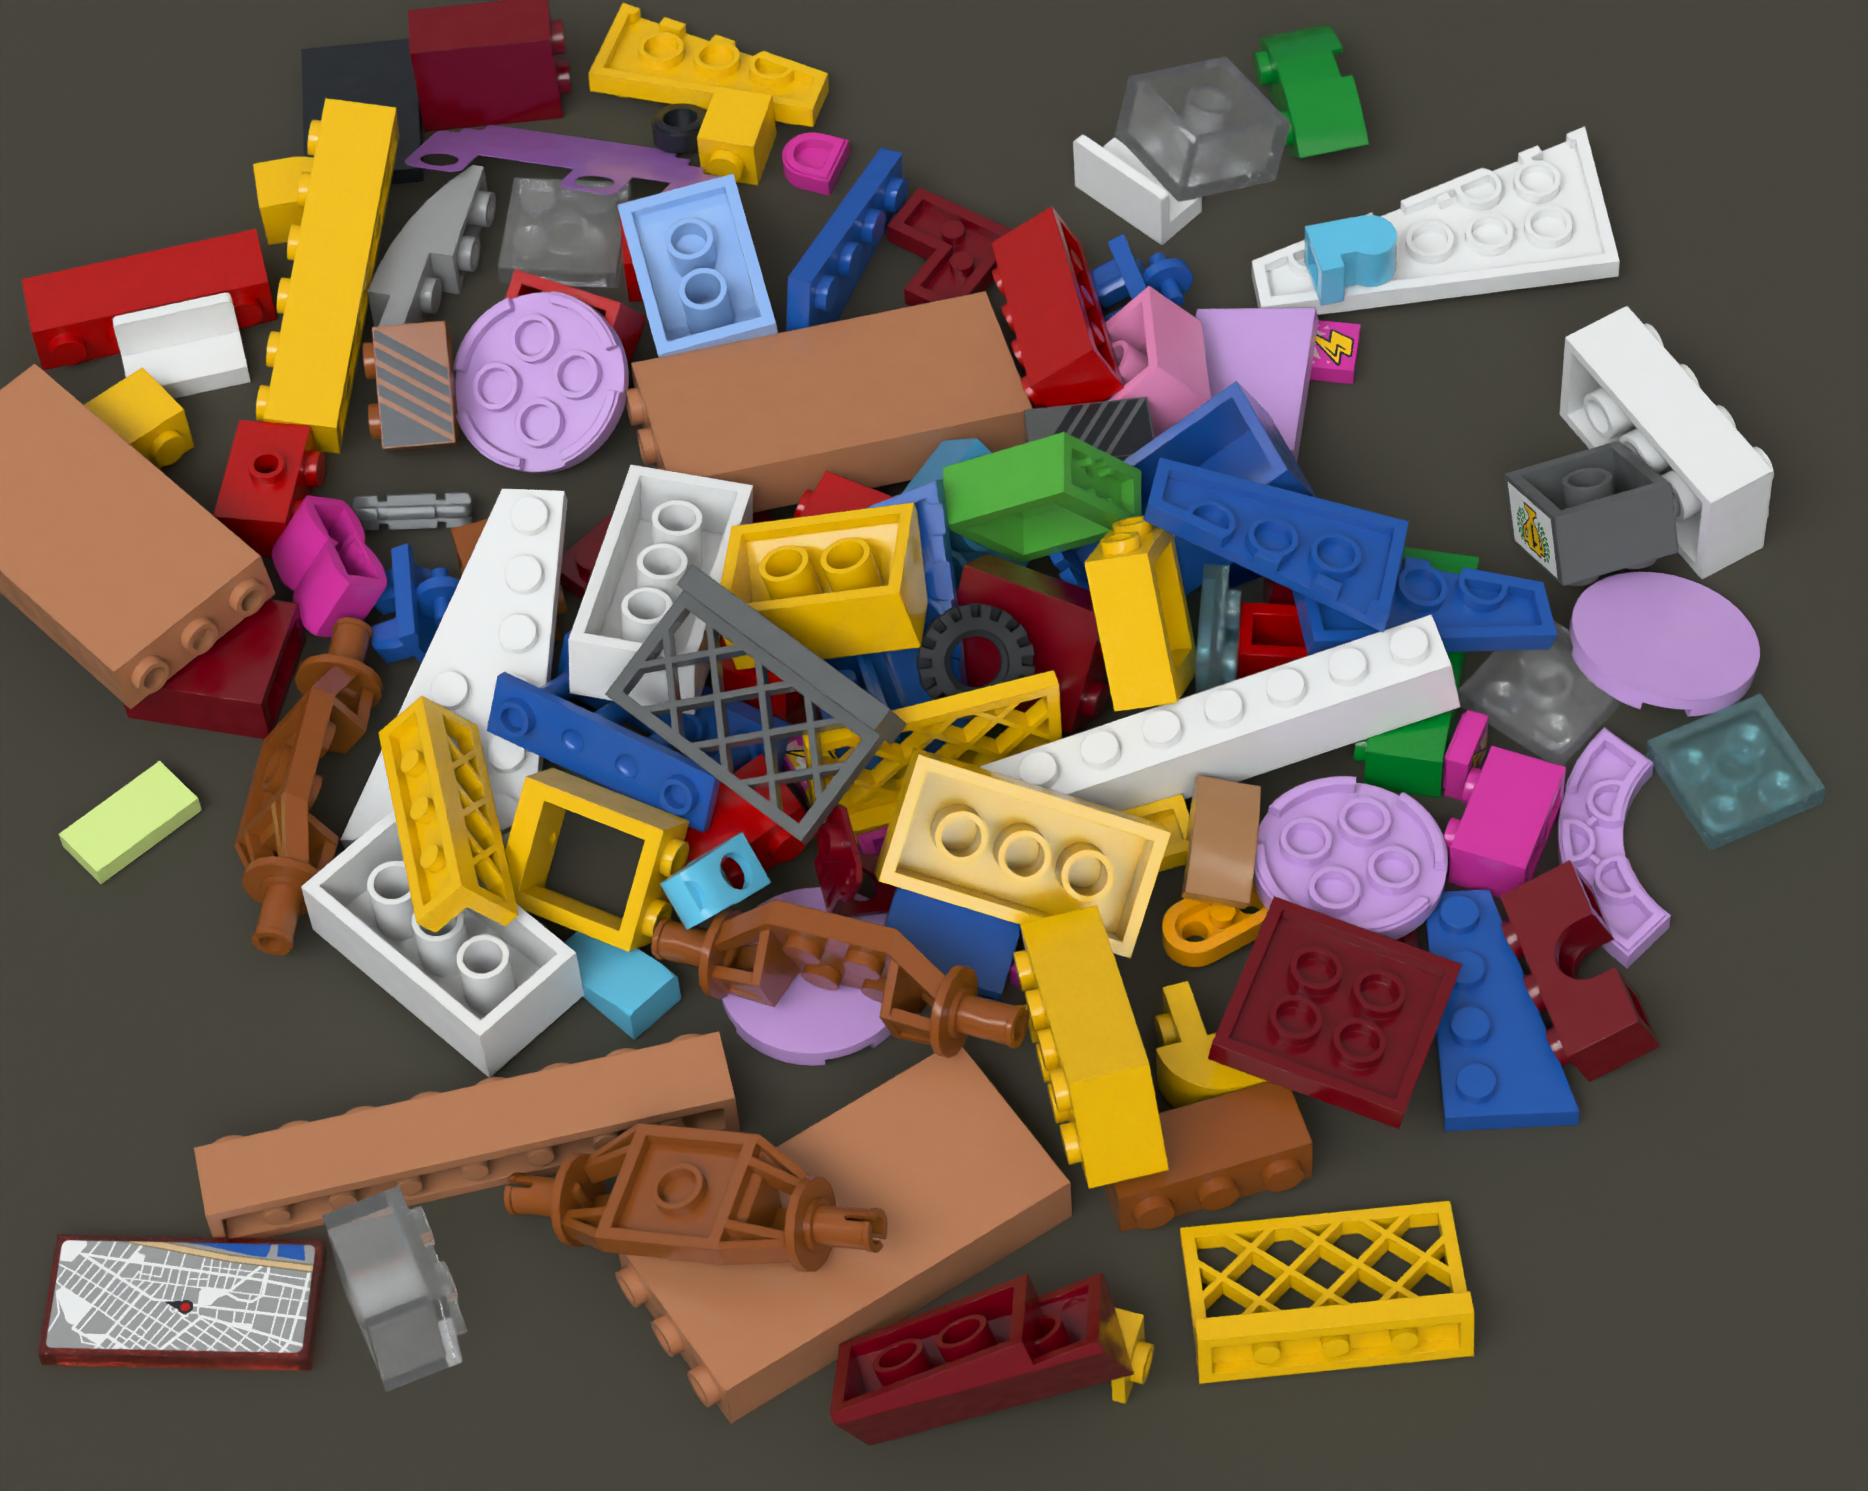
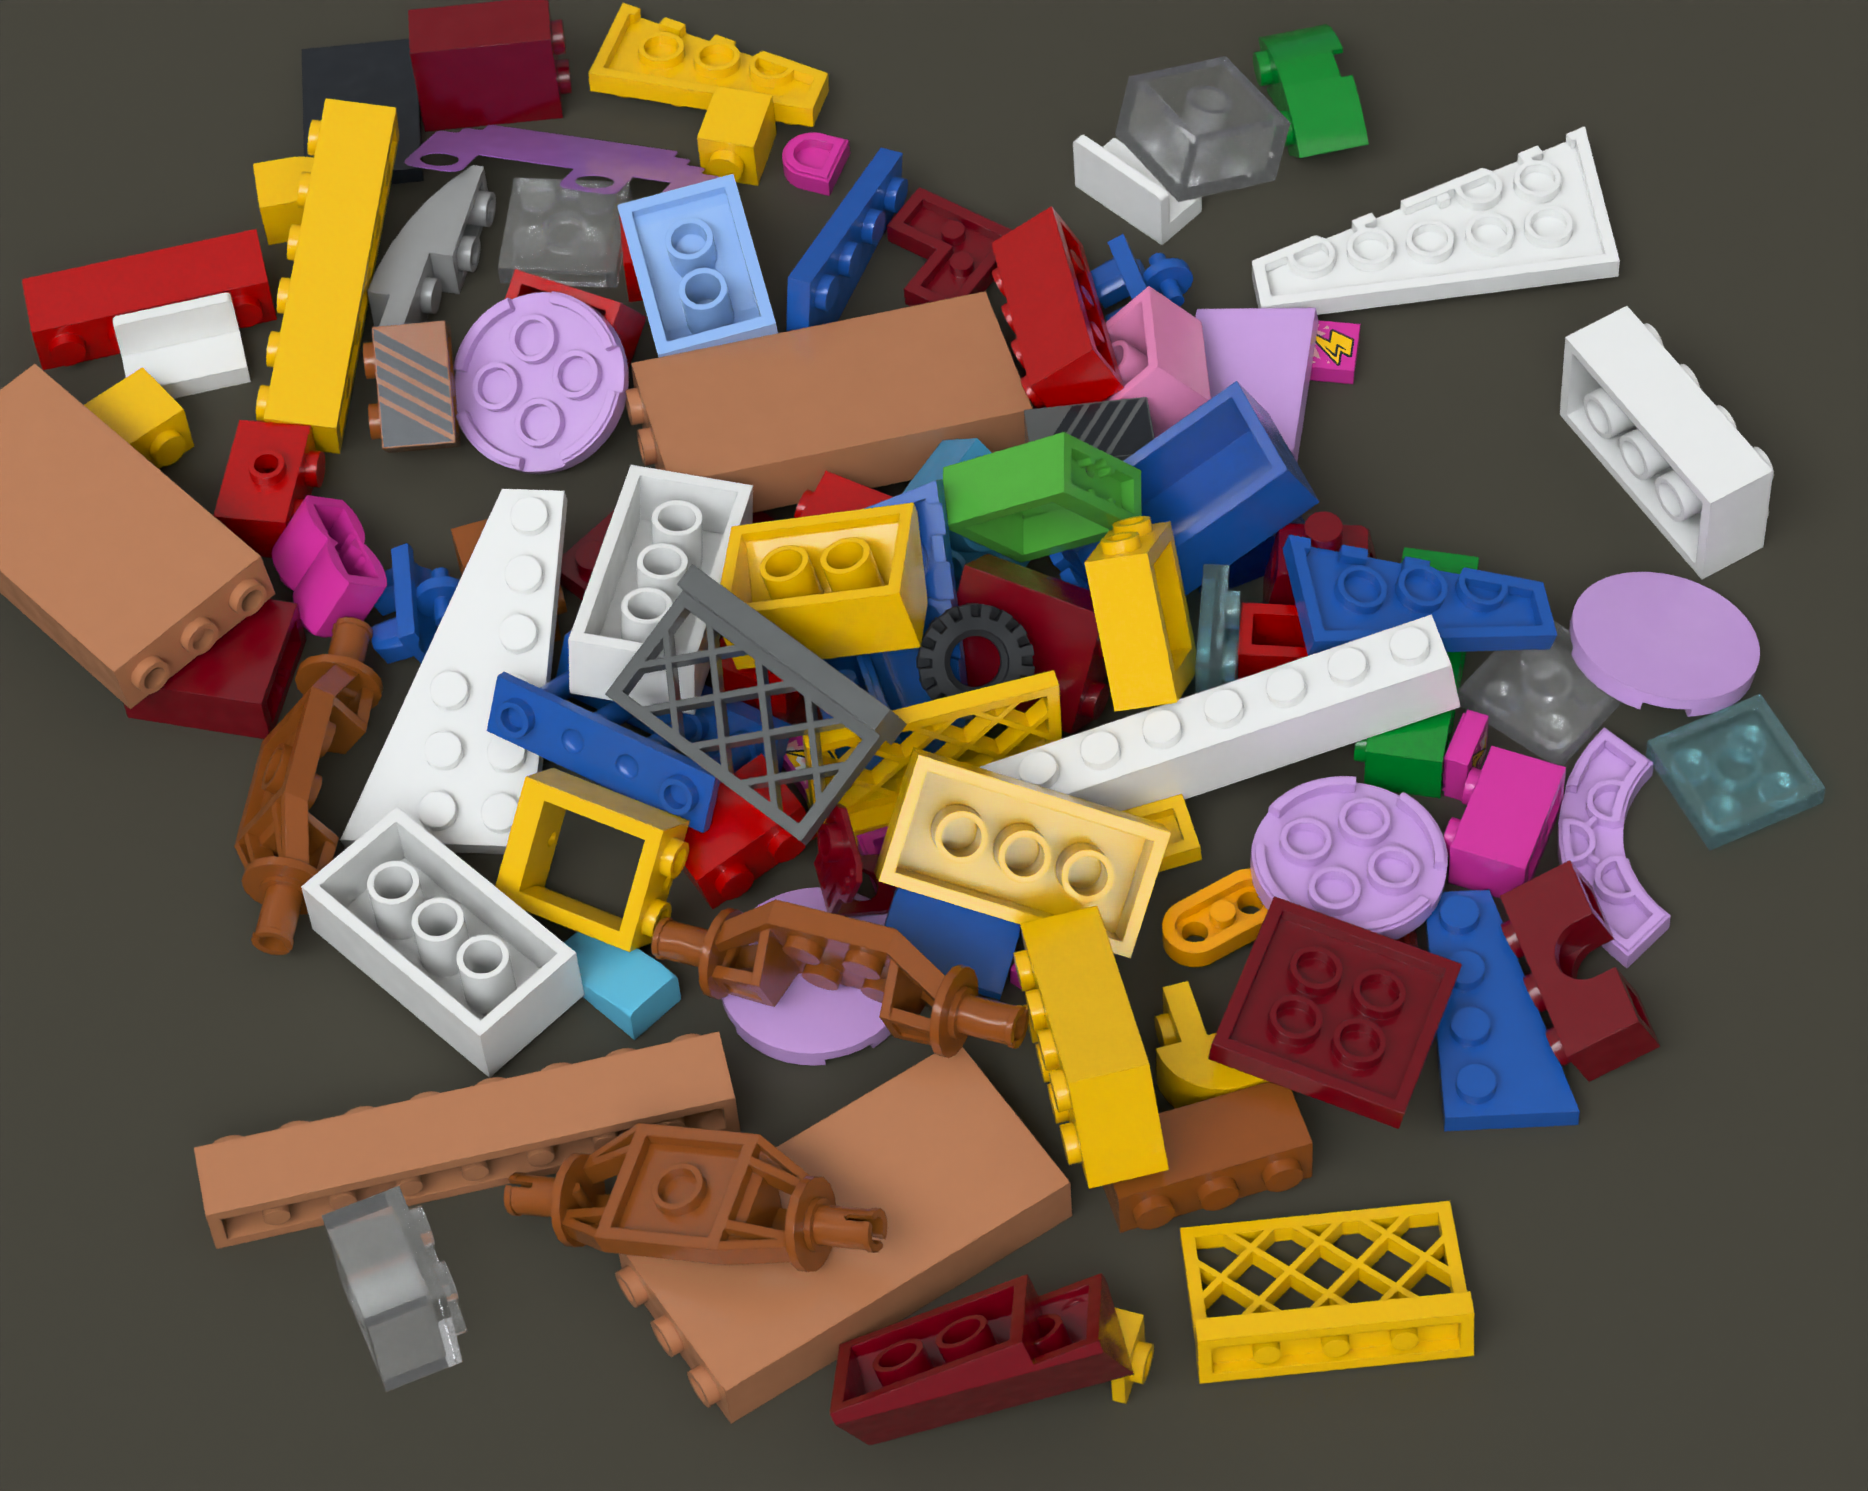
(130, 822): yellowish green tile -> none
(183, 1302): tile -> none
(414, 510): axle -> none
(434, 815): yellow fence -> none
(677, 128): black tile -> none
(704, 888): medium azure leg -> none
(1221, 842): medium nougat slope -> none
(1298, 540): blue wing -> none
(1348, 254): medium azure leg -> none
(1591, 513): dark grey brick -> none

